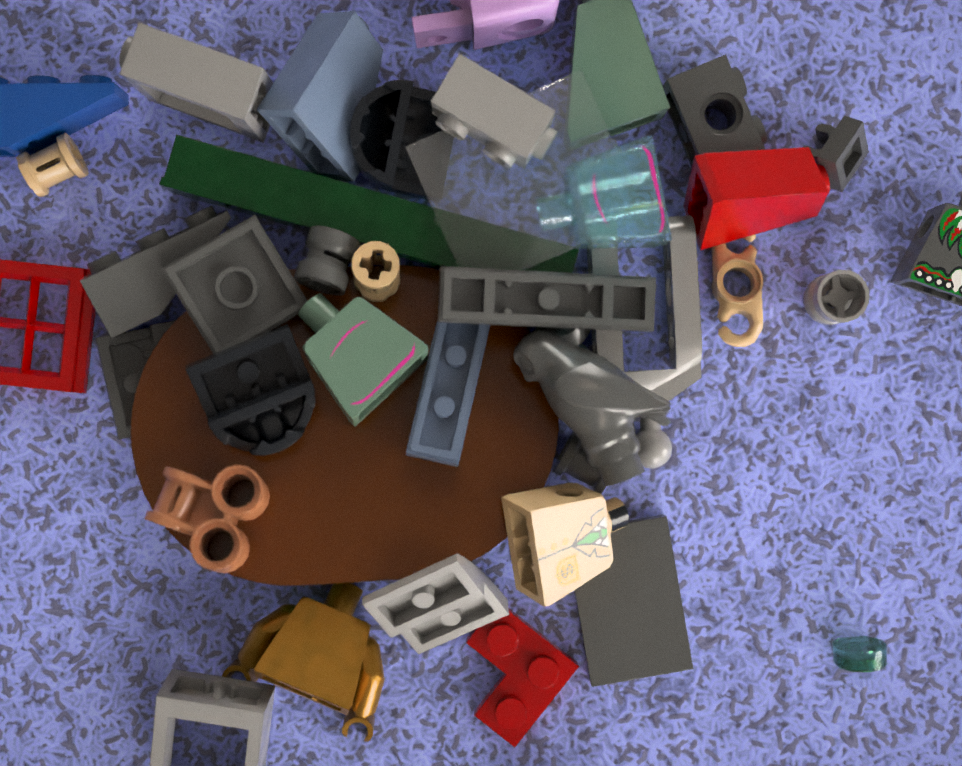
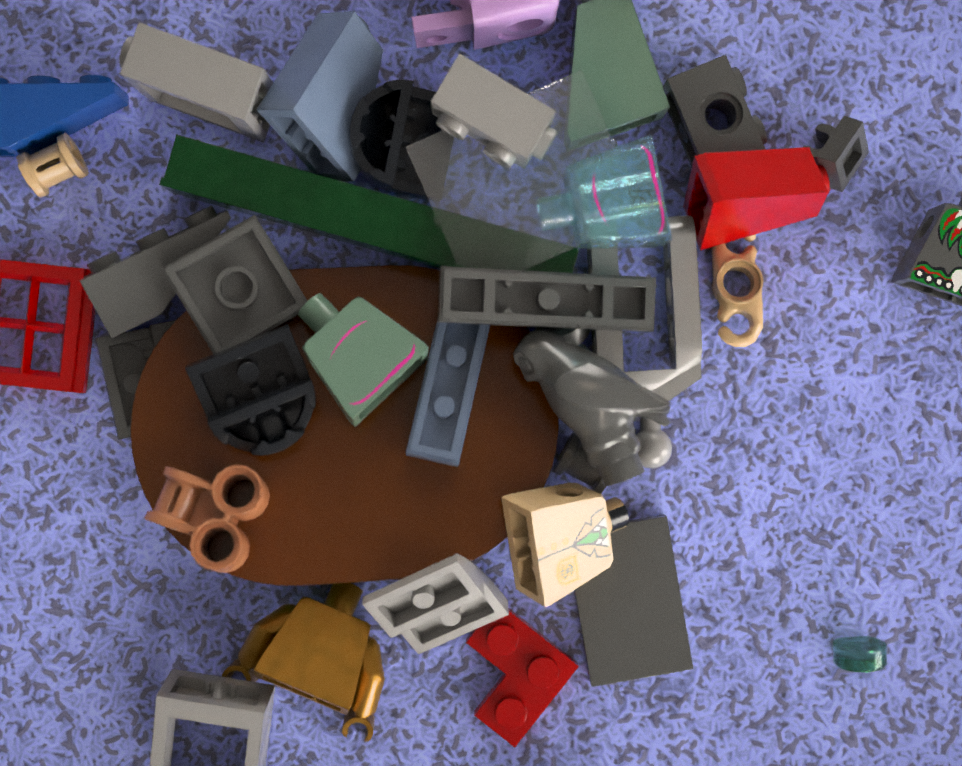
(326, 260): dark grey wheel -> none
(363, 264): tan bush -> none
(847, 295): light grey wheel -> none

